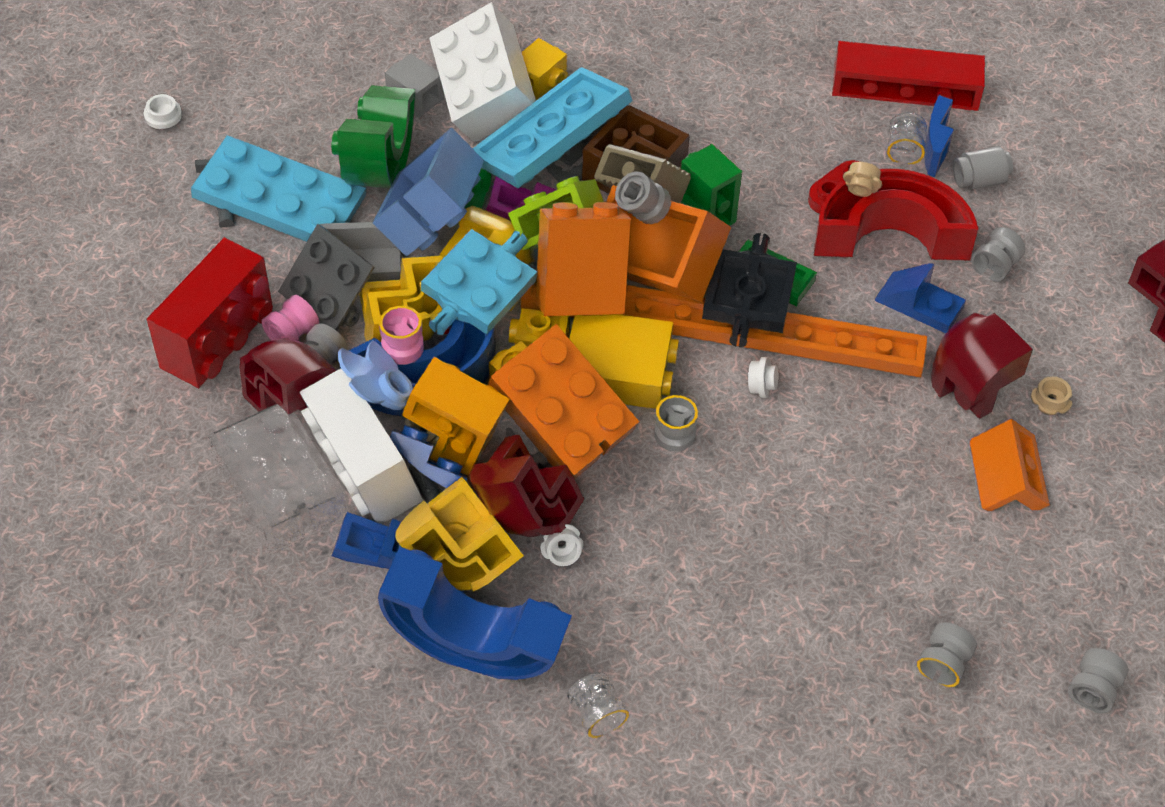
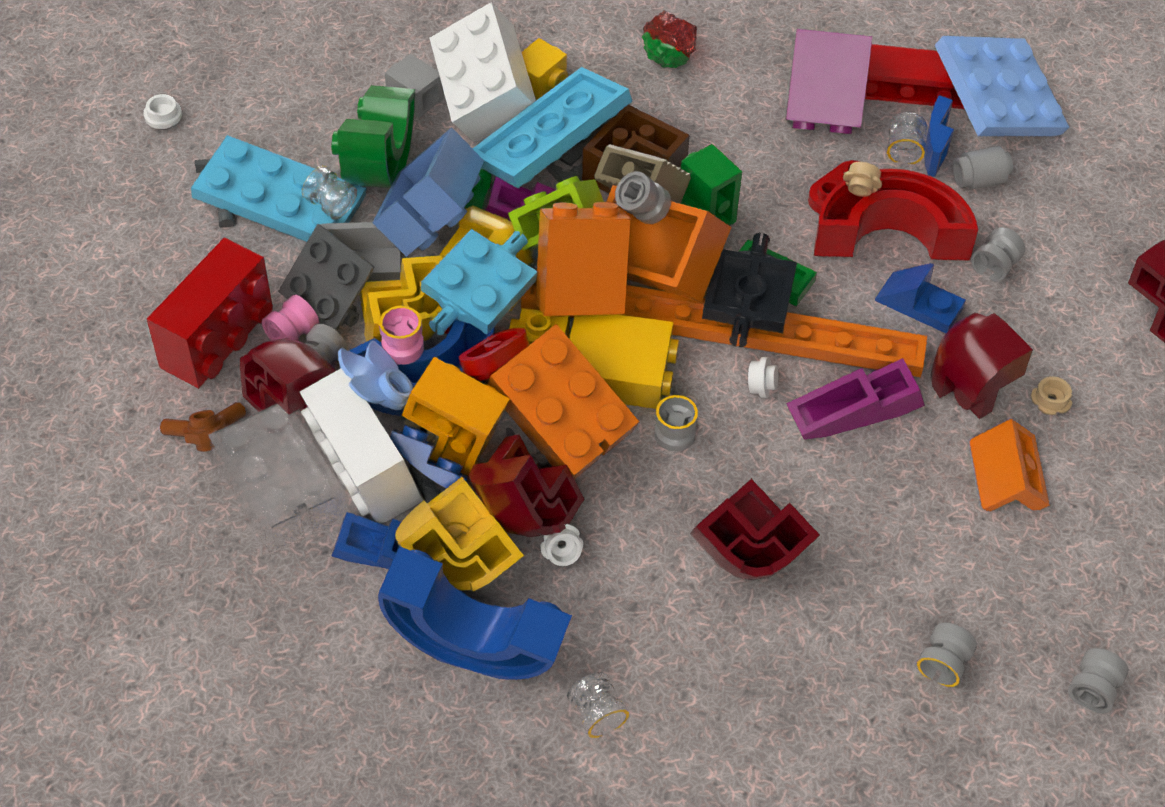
(202, 424): none -> dark orange piece
(332, 194): none -> clear wheel
(493, 353): none -> red plate
(669, 40): none -> clear red piece
(753, 535): none -> dark red brick
(828, 80): none -> brick
(857, 401): none -> magenta slope
(1001, 86): none -> light blue plate

